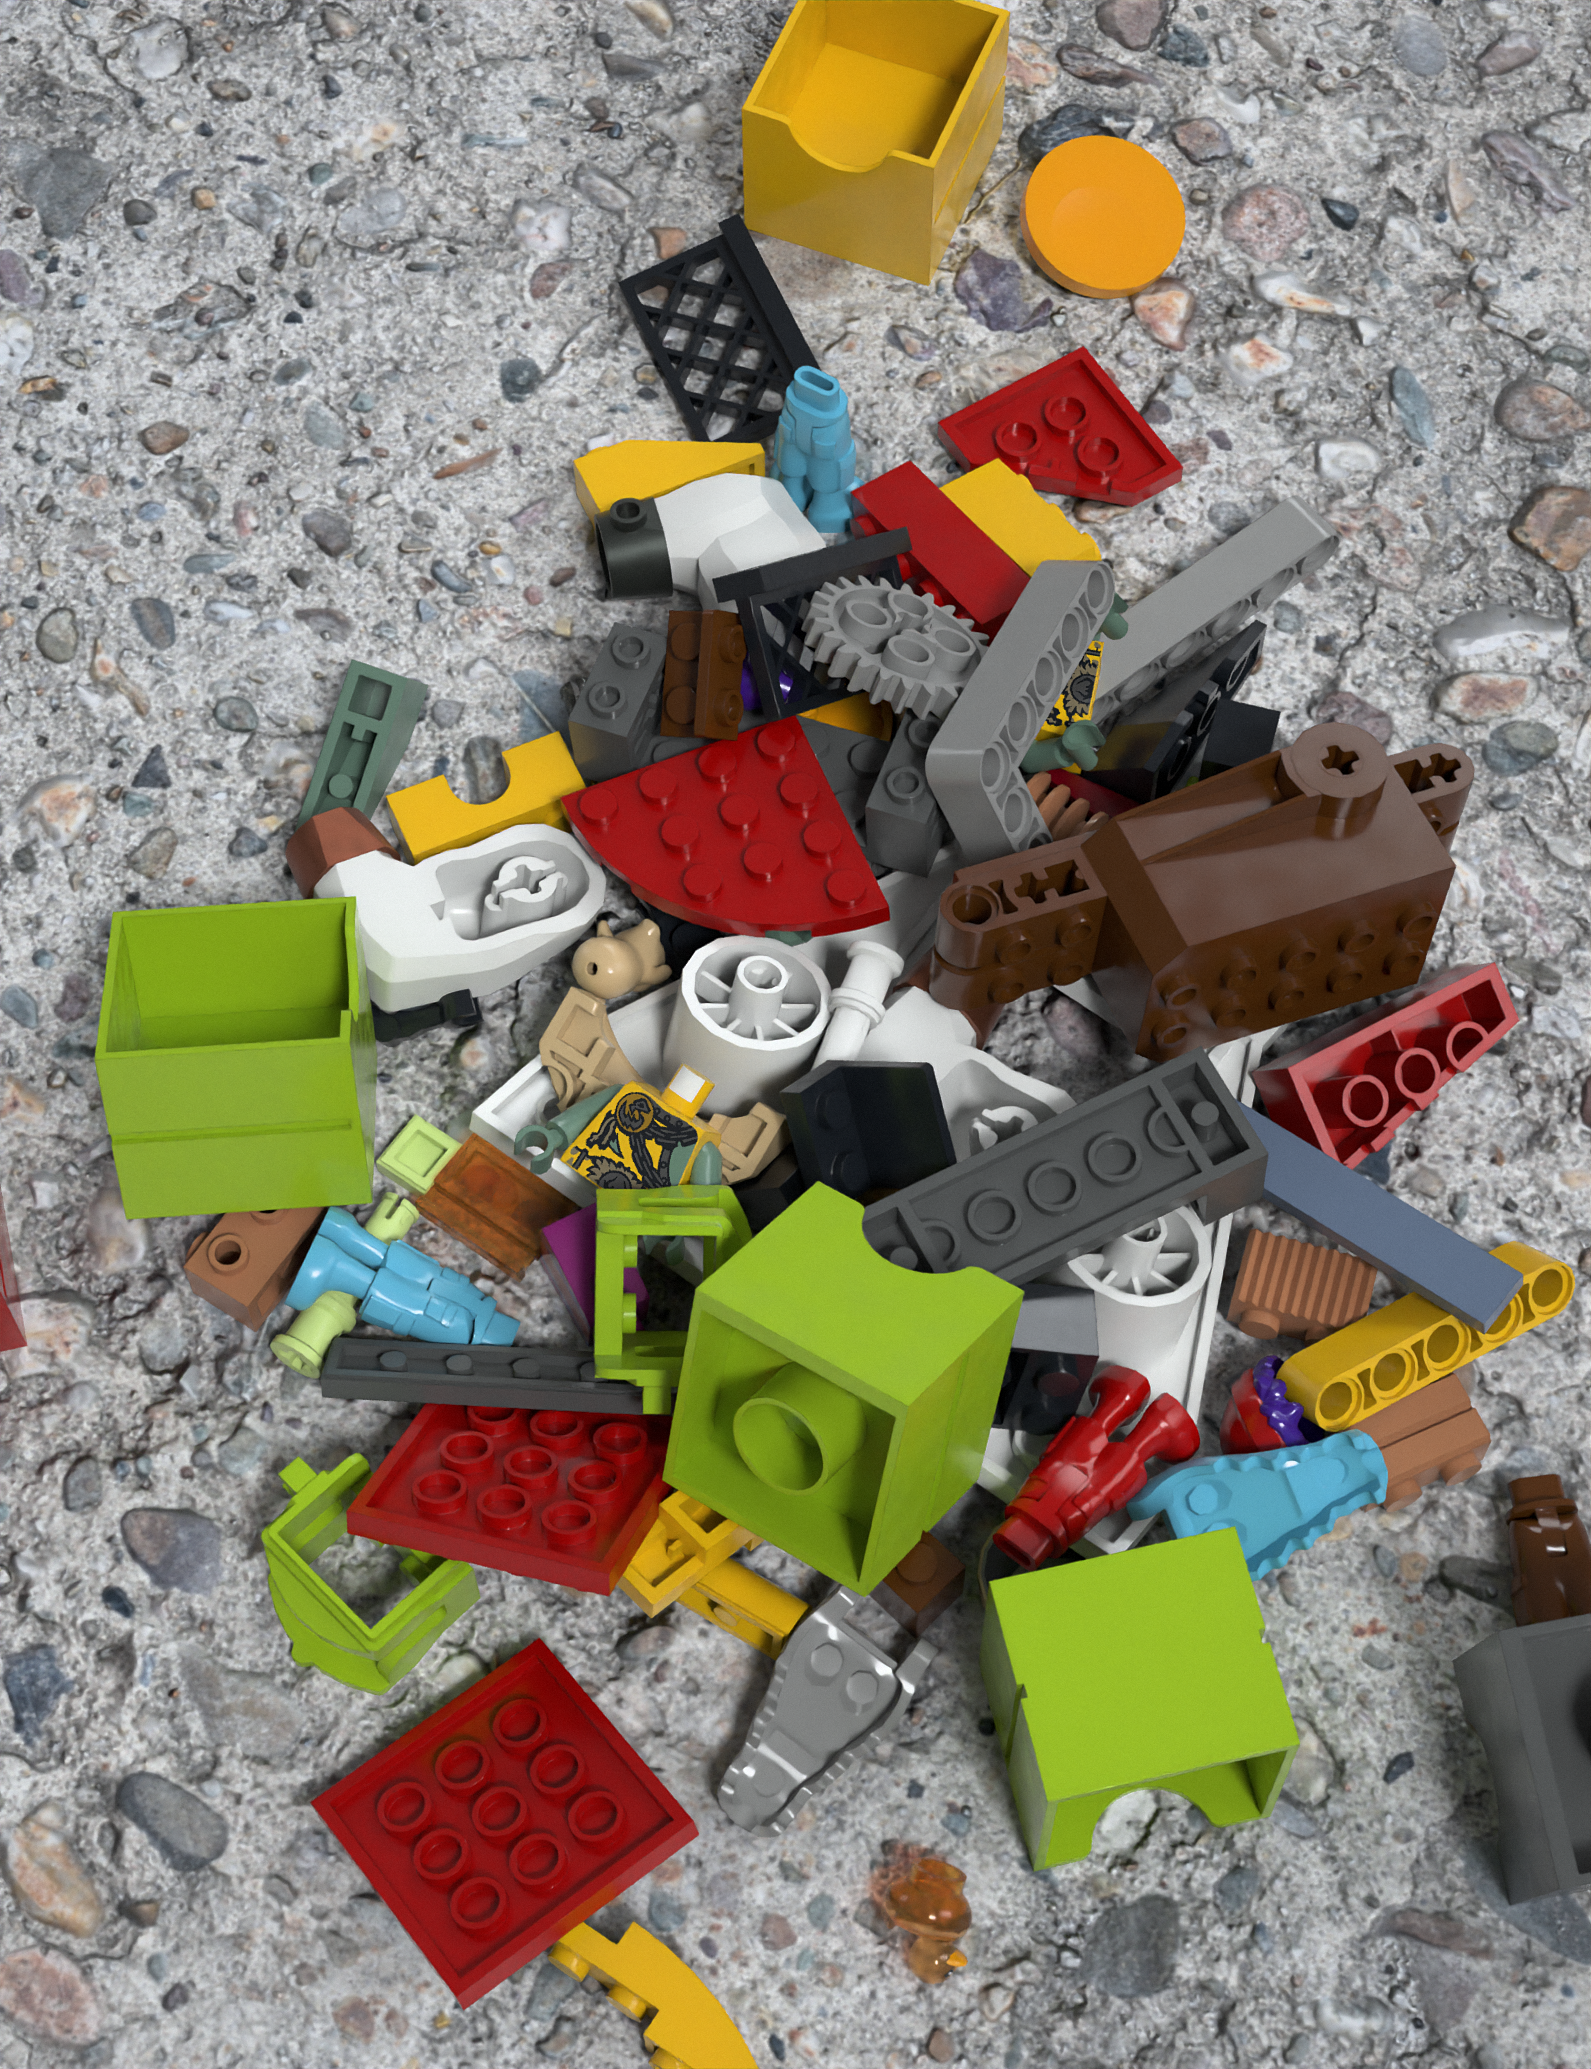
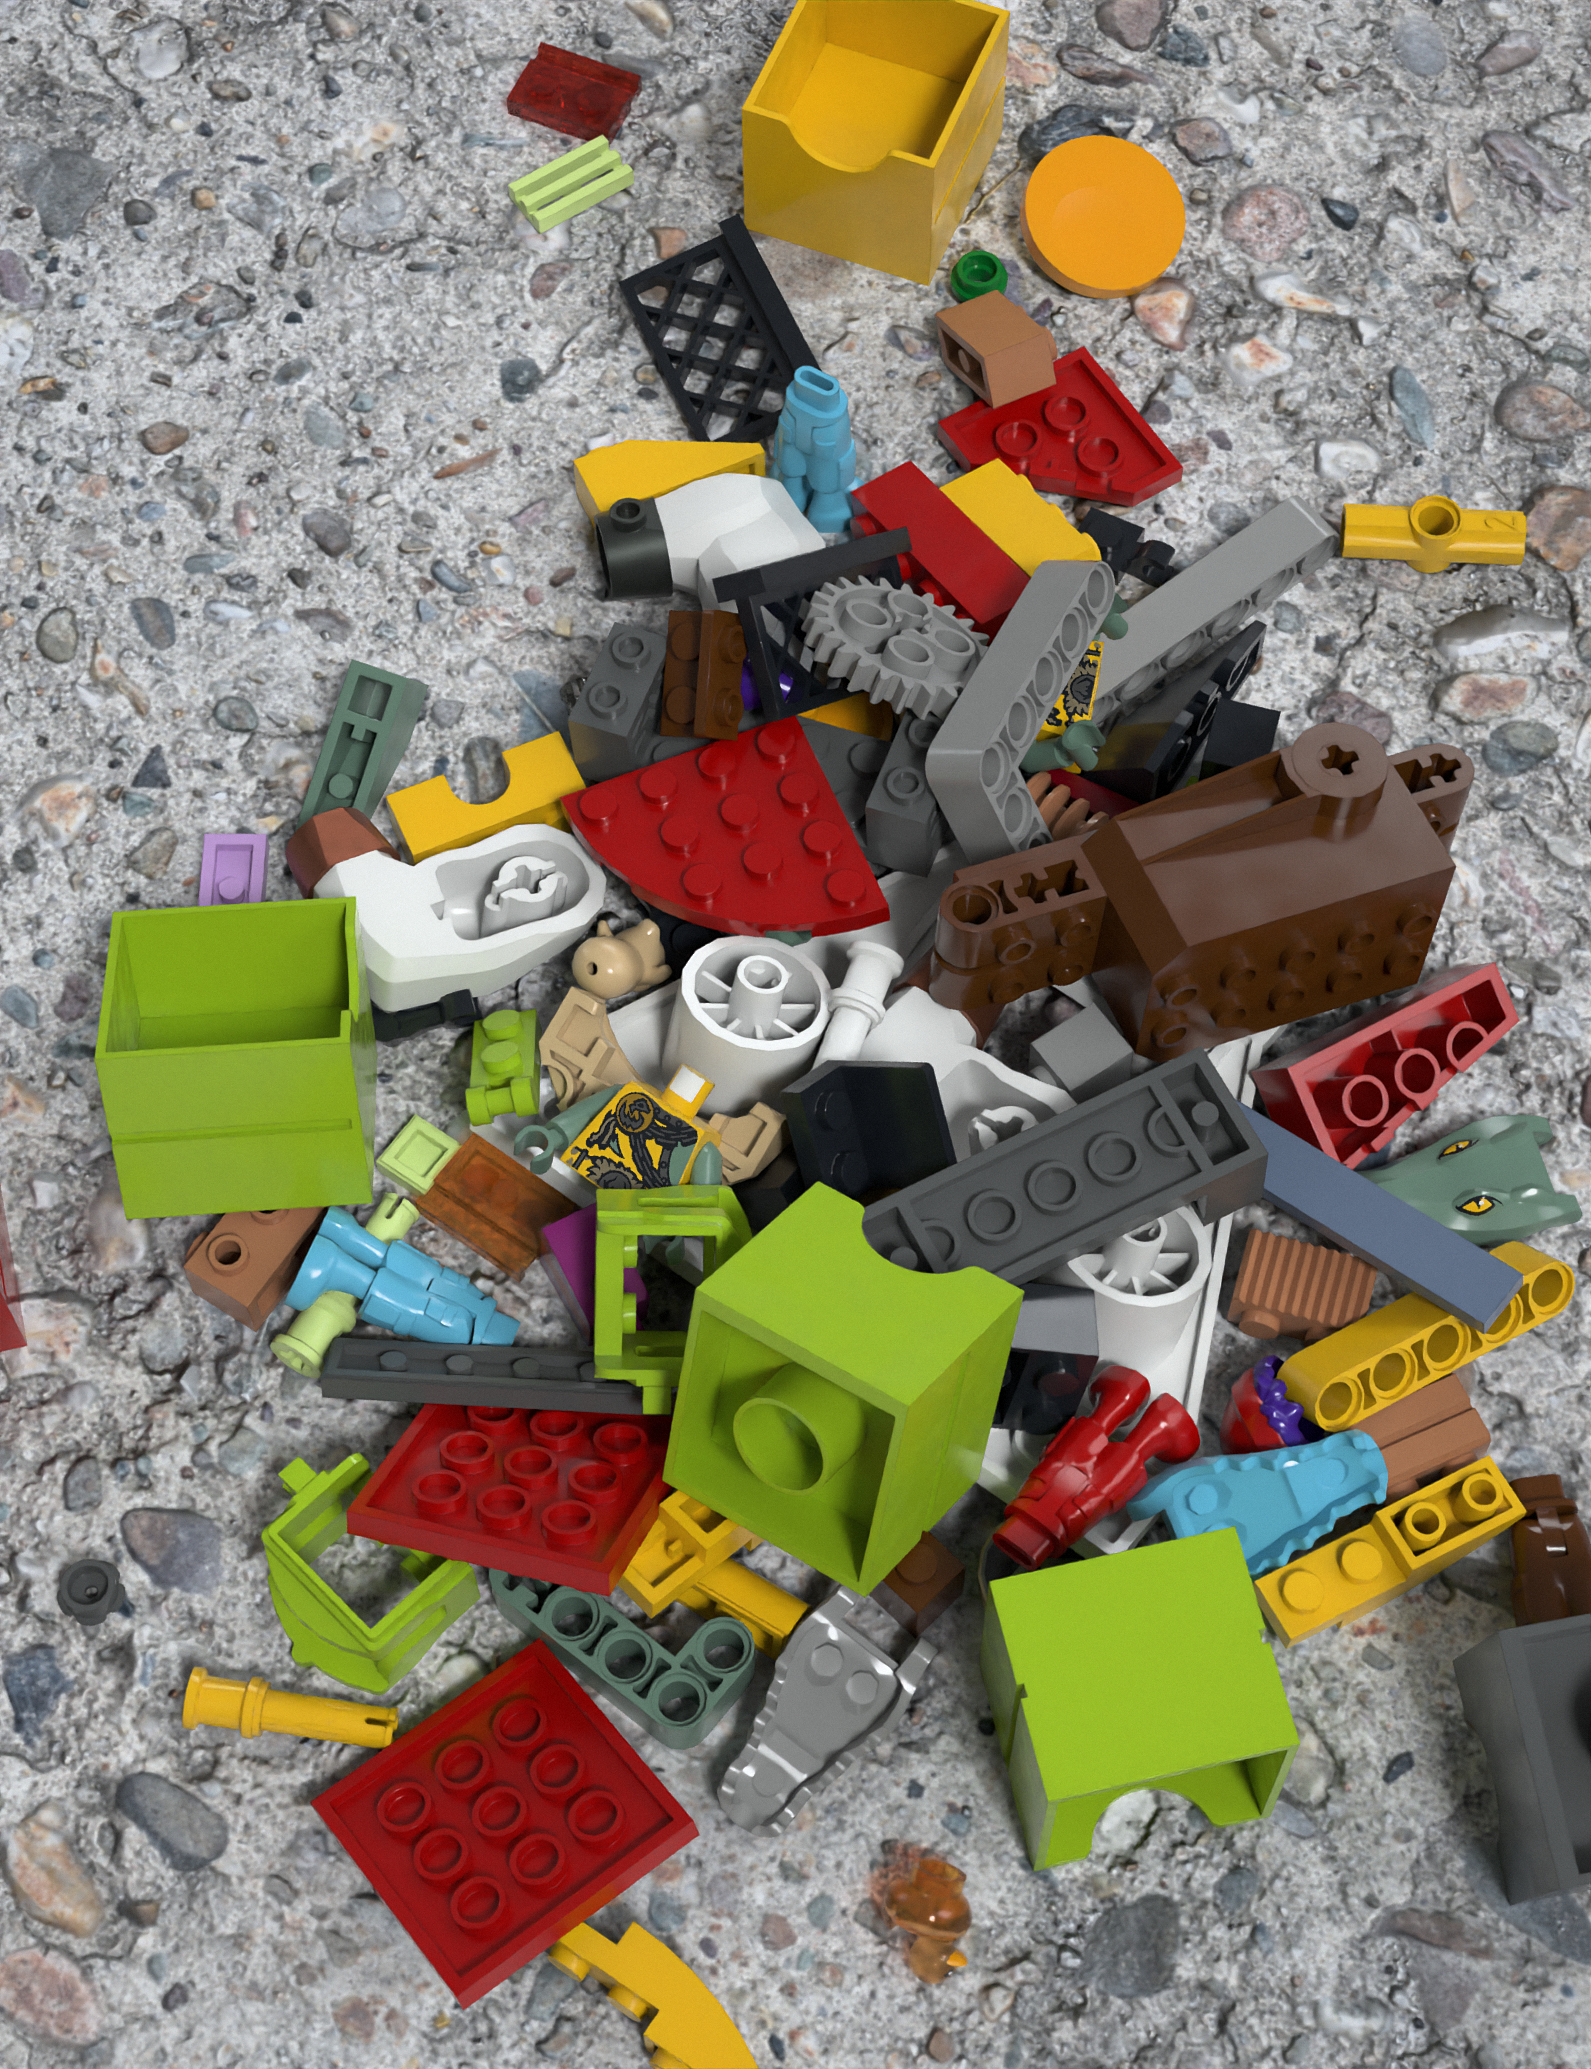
(79, 1579): none -> dark grey plate
(234, 869): none -> lavender plate
(258, 1708): none -> yellow pin
(505, 1066): none -> lime plate
(565, 179): none -> yellowish green tile
(574, 94): none -> clear red plate
(615, 1636): none -> sand green beam
(981, 267): none -> green plate
(996, 348): none -> nougat brick
(1081, 1056): none -> light grey brick
(1125, 550): none -> black plate
(1389, 1554): none -> yellow slope
(1460, 533): none -> yellow piece
(1483, 1181): none -> sand green animal

